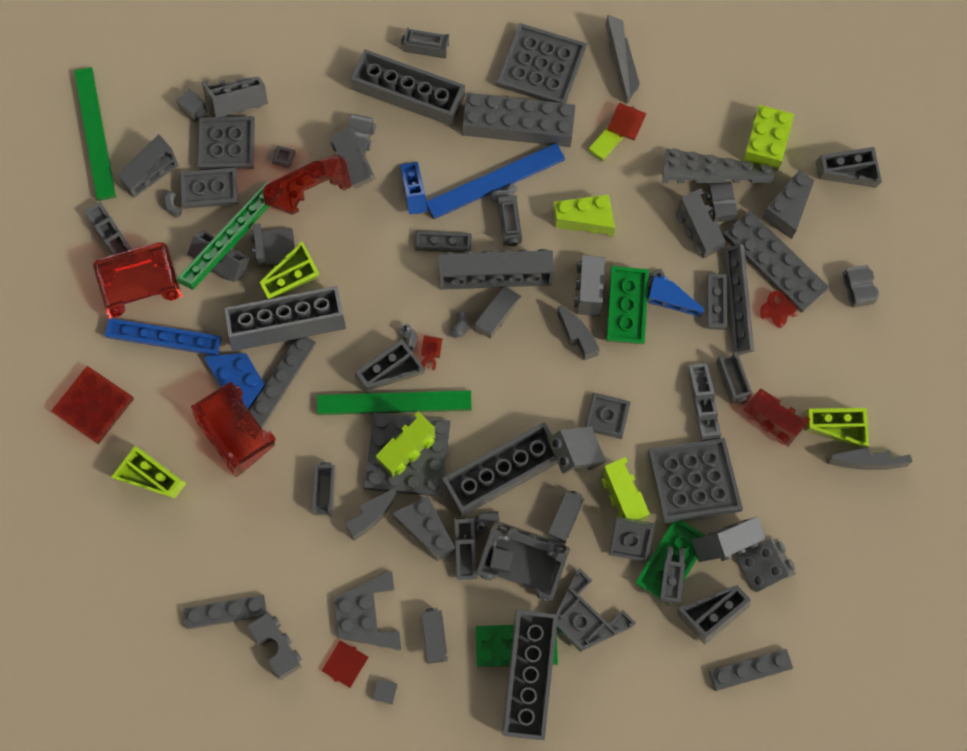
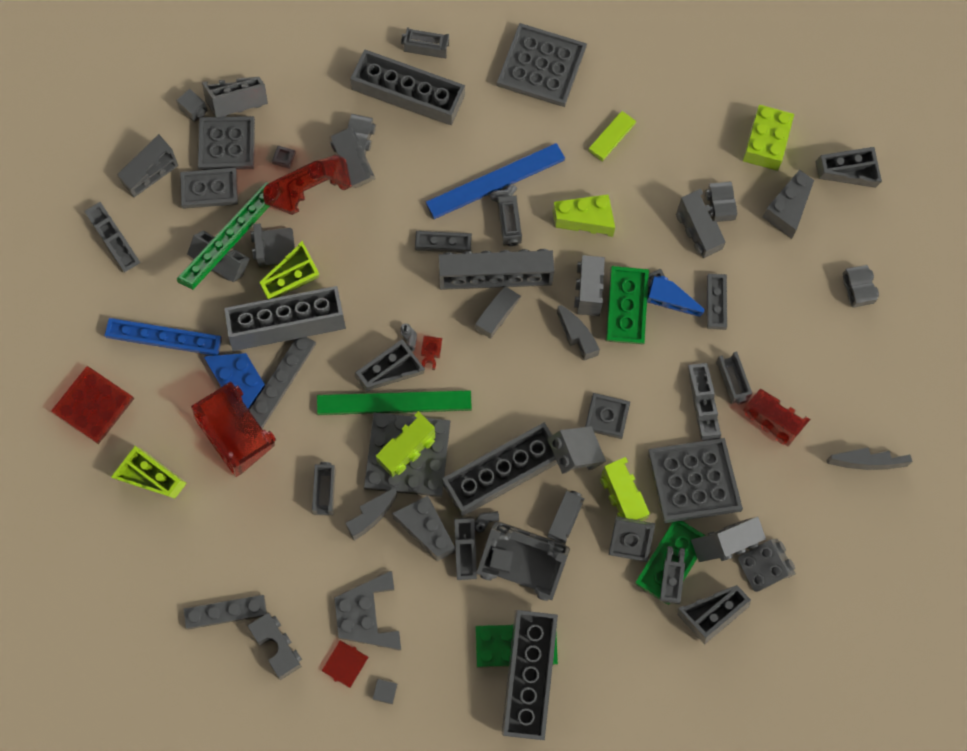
(95, 134): green tile -> none
(136, 276): clear red windscreen -> none
(168, 201): dark grey arm -> none
(413, 188): blue slope -> none
(434, 636): dark grey window -> none
(462, 326): dark grey arm -> none
(518, 120): dark grey brick -> none
(581, 623): dark grey wing -> none
(622, 57): dark grey wedge -> none
(626, 121): clear red piece -> none
(712, 169): dark grey wing -> none
(739, 299): dark grey plate -> none
(751, 670): dark grey plate -> none
(776, 261): dark grey plate -> none
(778, 311): clear red plate -> none
(840, 424): lime wedge -> none

